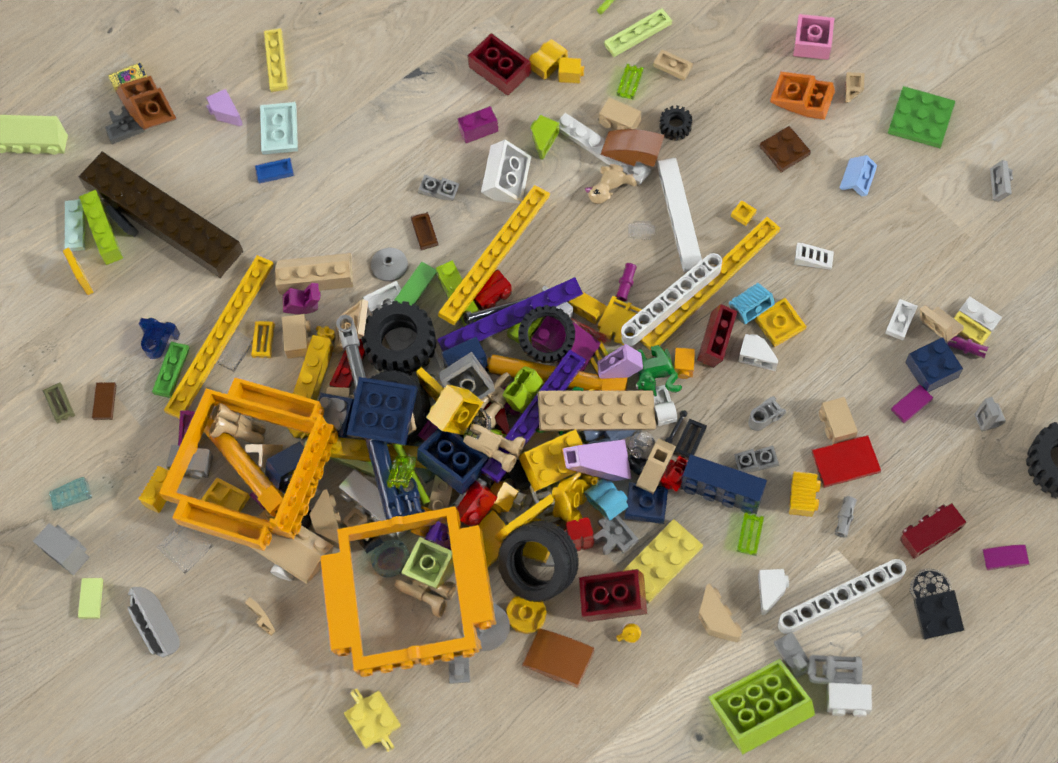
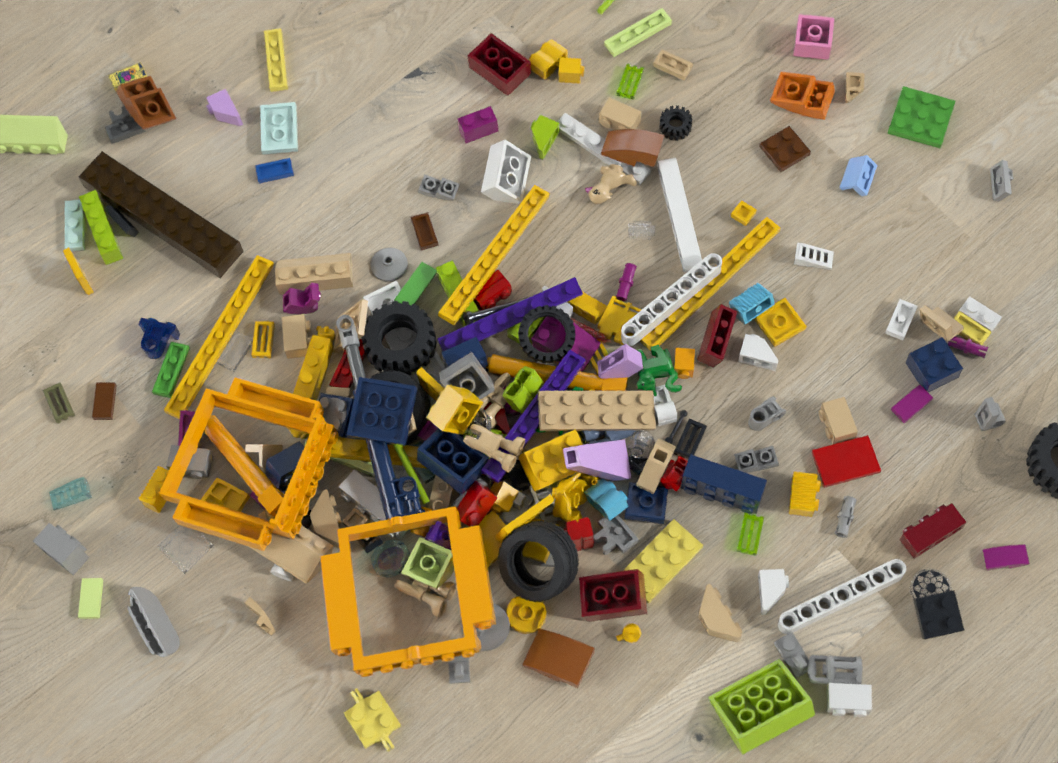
(243, 428): tan piece -> none
(400, 480): clear neon green tile -> none

